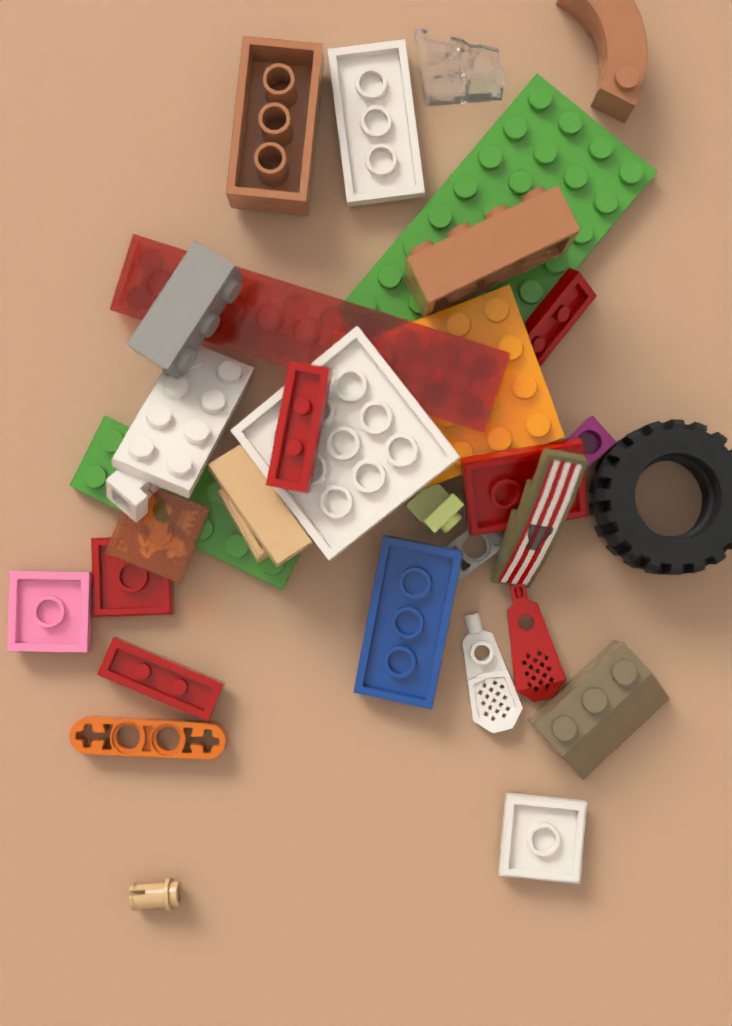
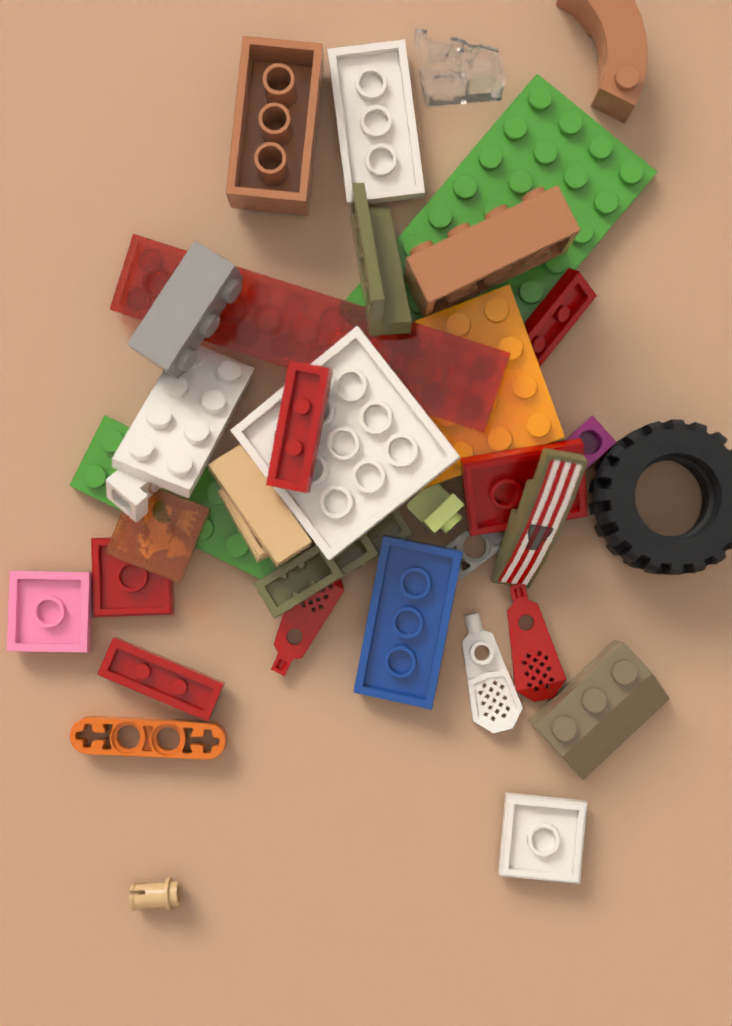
(307, 623): none -> red piece
(314, 572): none -> olive slope
(379, 266): none -> olive fence

